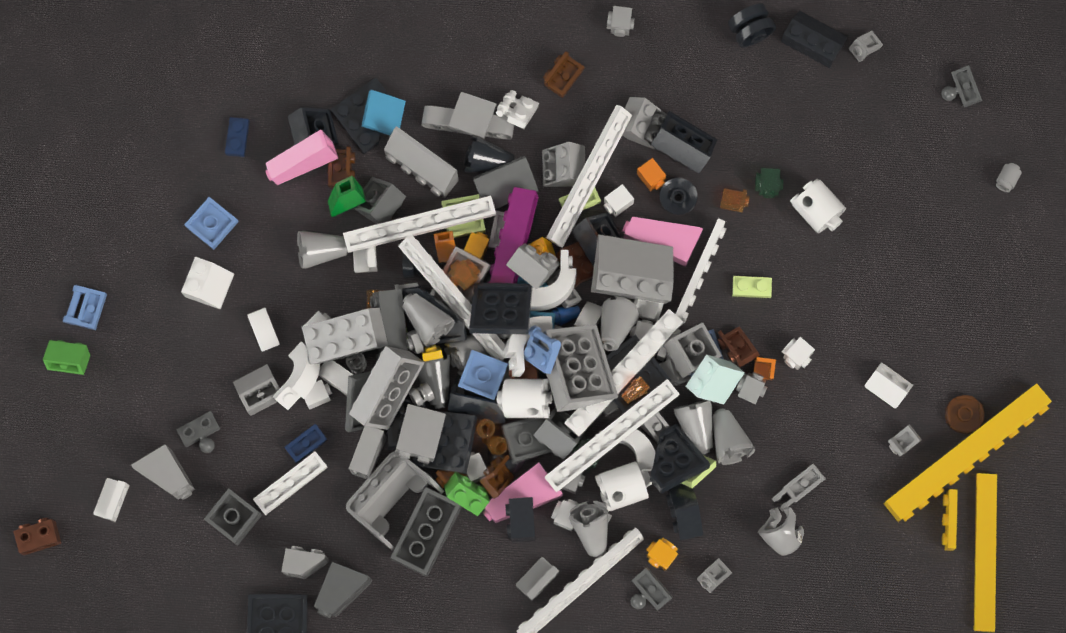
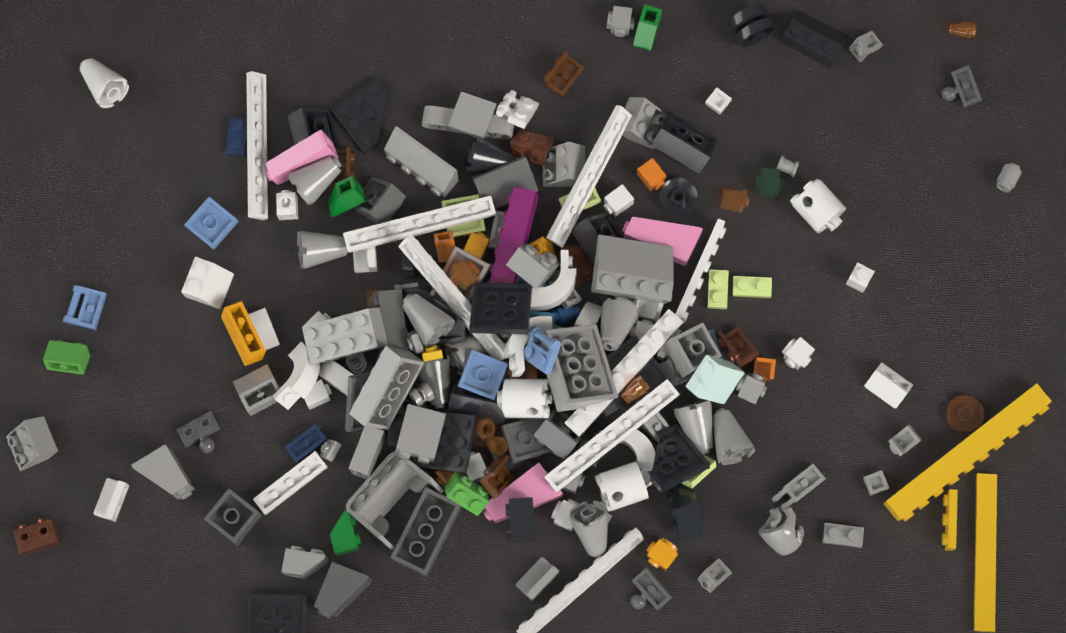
(31, 443): none -> light grey slope
(103, 83): none -> white cone
(243, 333): none -> light orange brick
(257, 146): none -> white plate
(287, 205): none -> white brick
(315, 178): none -> light grey cone
(329, 450): none -> light grey plate
(344, 536): none -> green slope
(383, 112): dark azure tile -> none
(531, 146): none -> copper bracket
(647, 27): none -> green slope
(717, 289): none -> yellowish green plate
(718, 101): none -> white plate
(788, 166): none -> light grey bush
(843, 535): none -> light grey plate
(860, 277): none -> white brick
(876, 483): none -> light grey plate
(963, 29): none -> clear orange cone

